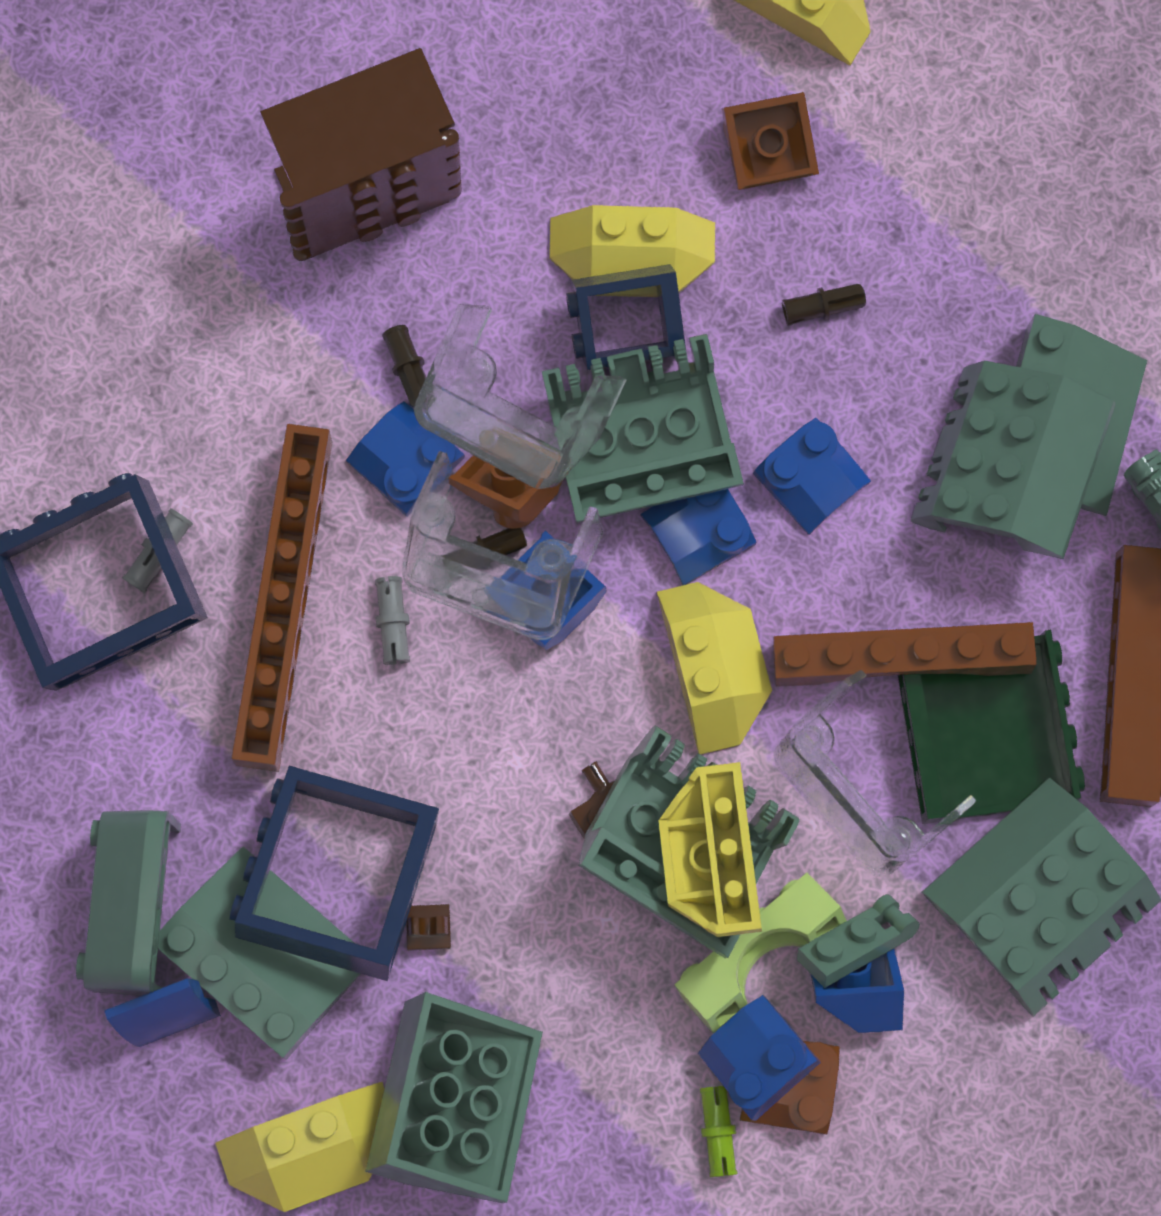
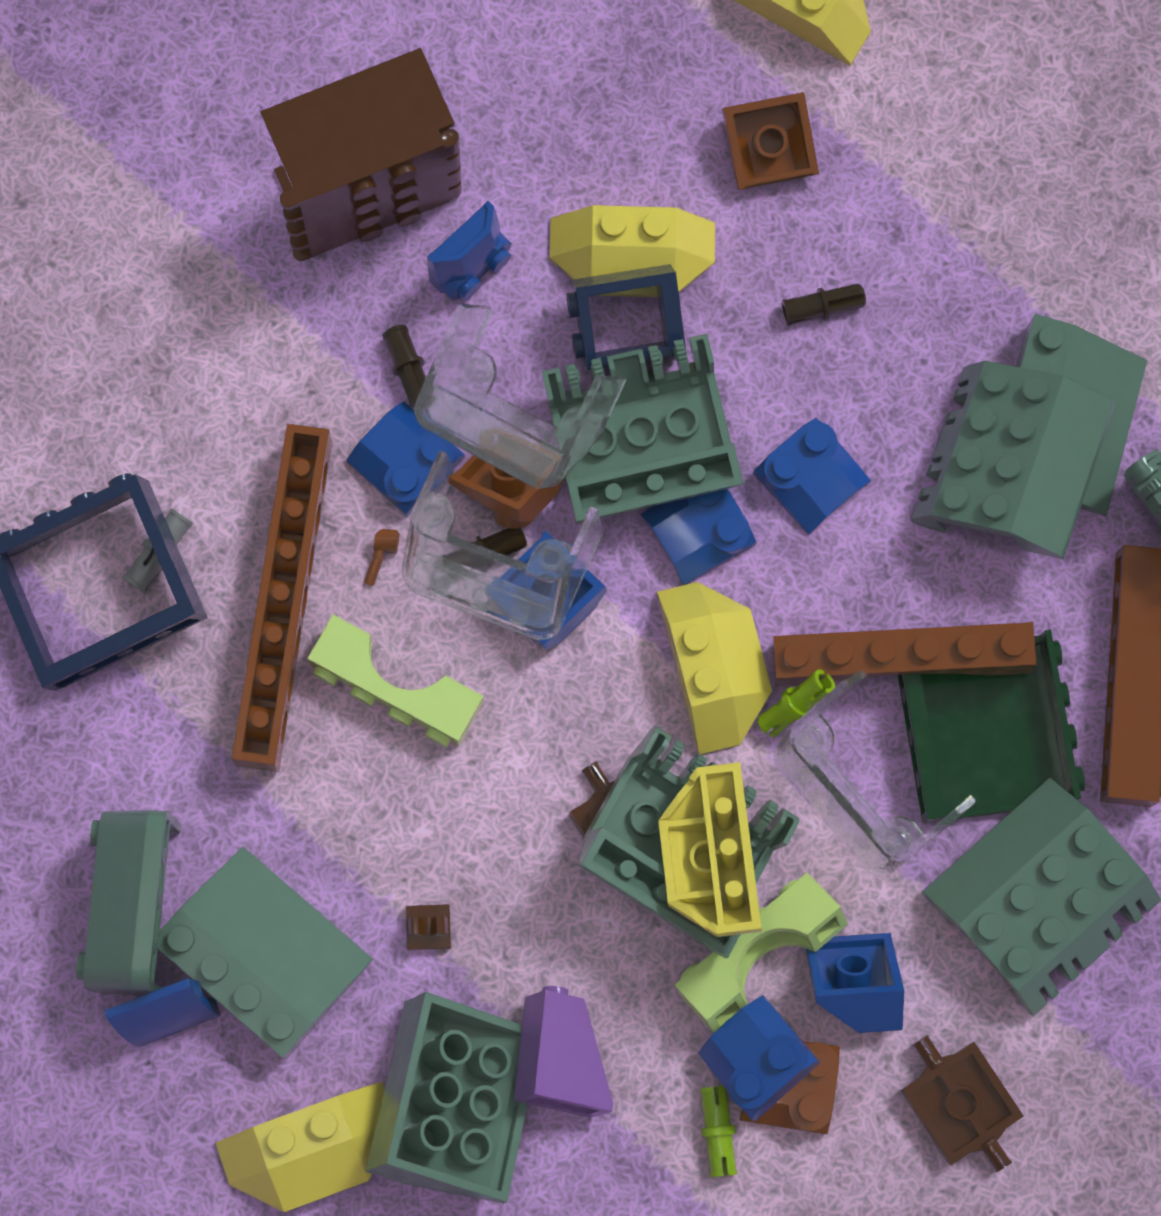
(314, 945): dark blue window -> none
(384, 541): none -> dark orange hand
(392, 620): light grey pin -> none
(442, 708): none -> yellowish green arch
(469, 255): none -> blue slope
(560, 1056): none -> medium lavender slope
(795, 703): none -> lime pin
(857, 941): sand green plate -> none
(961, 1103): none -> reddish brown plate

